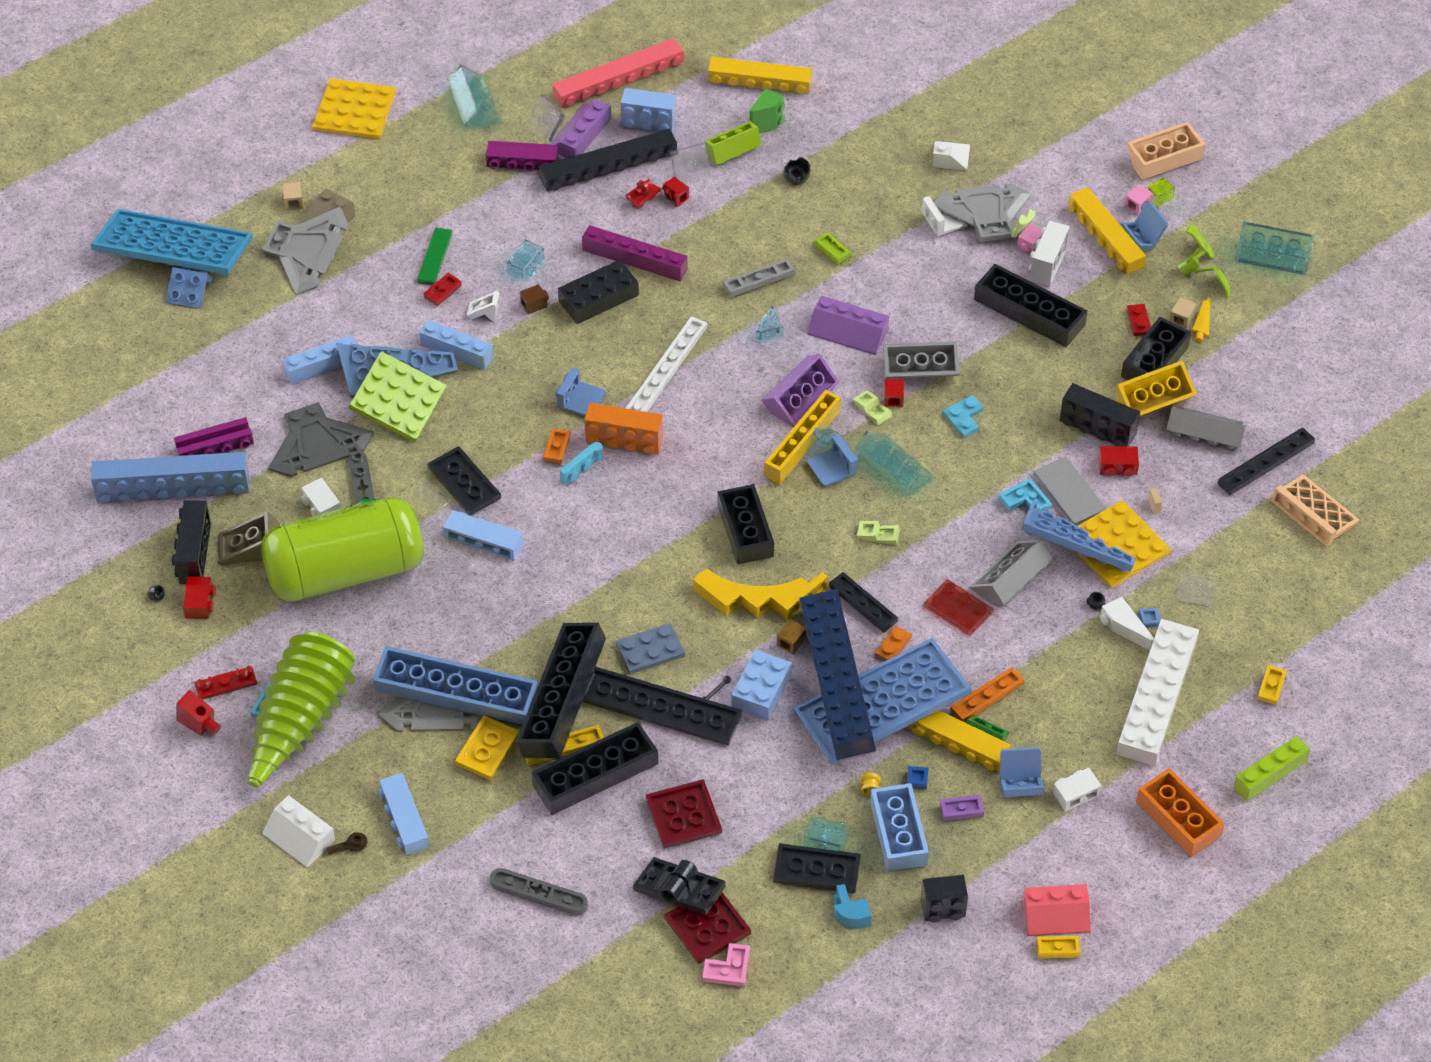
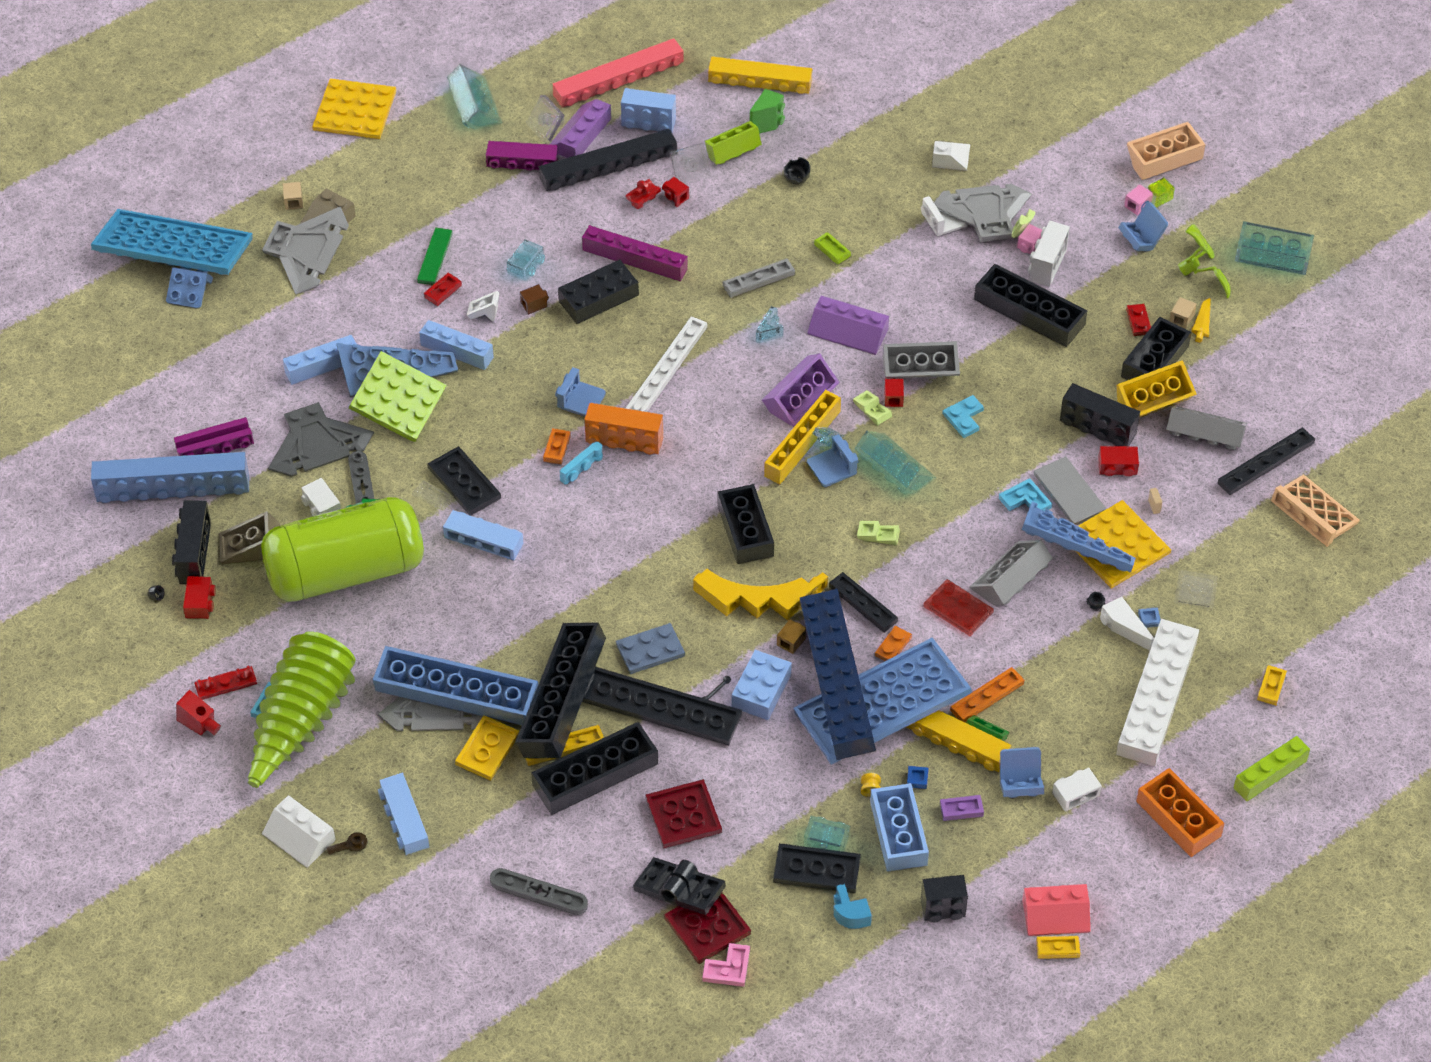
(1106, 230): yellow brick -> none

